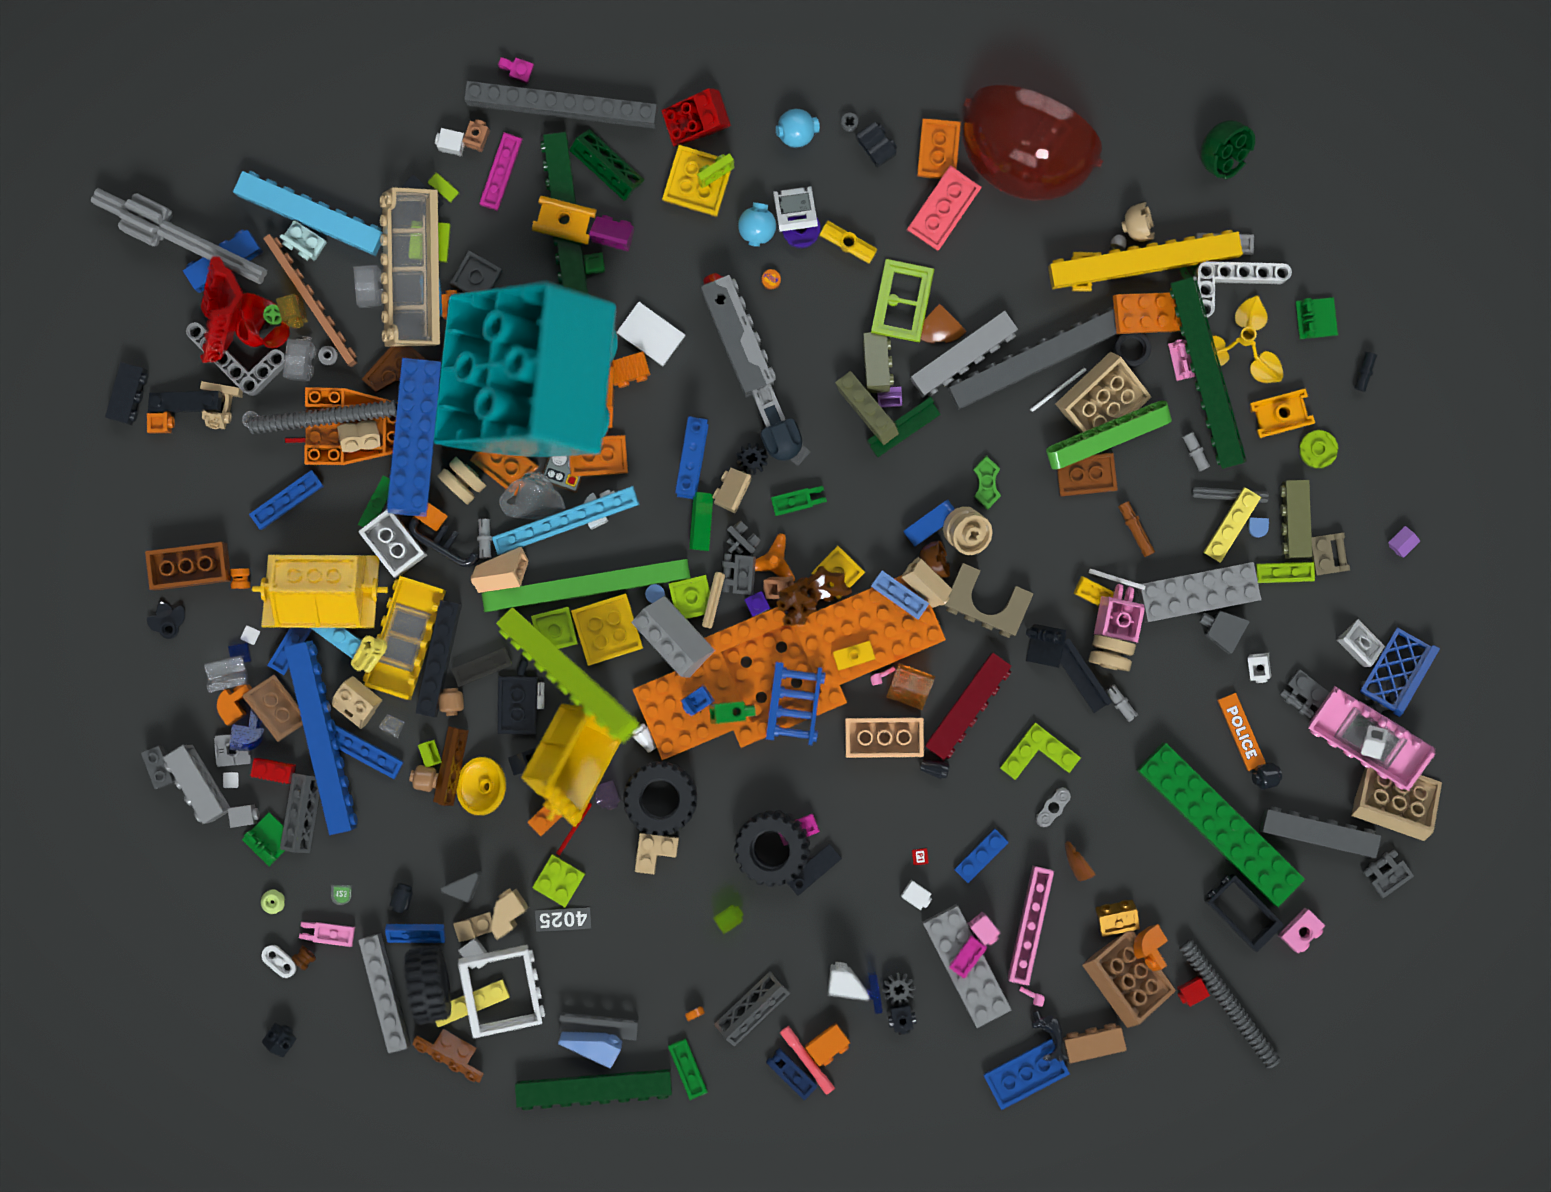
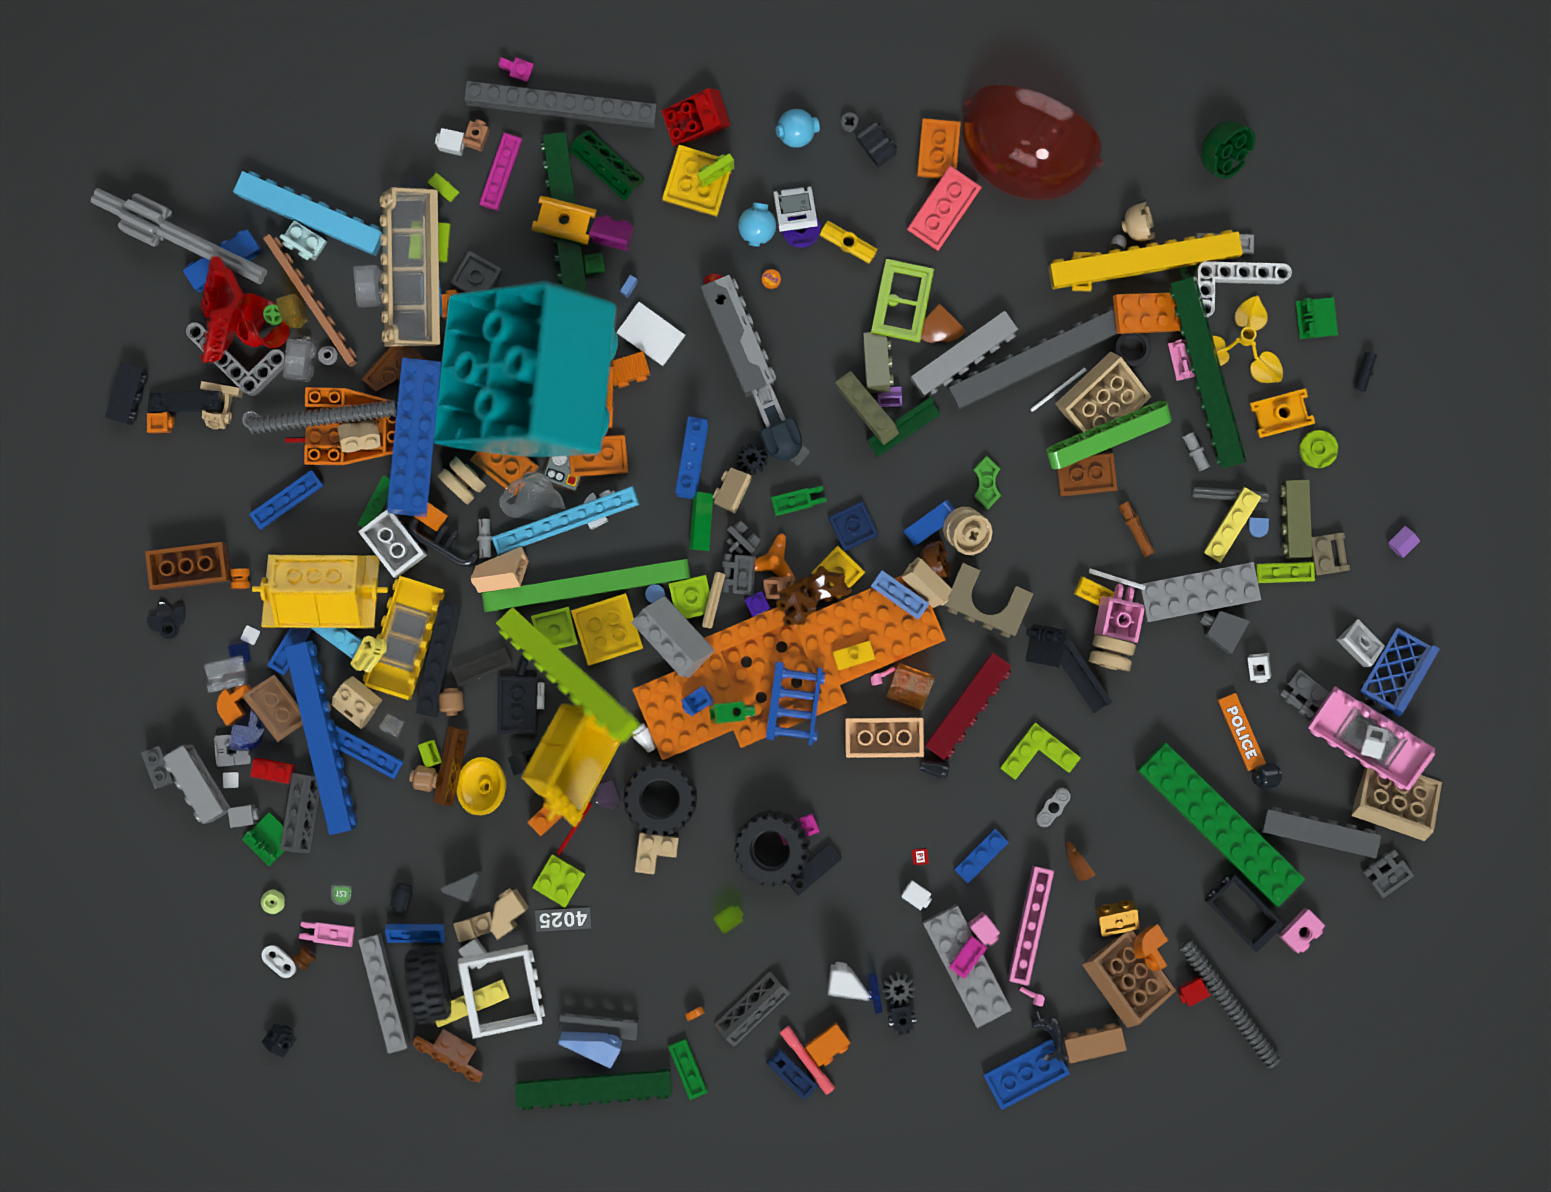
(629, 286): none -> medium blue tile
(853, 526): none -> dark blue tile
(1121, 702): light grey pin -> none

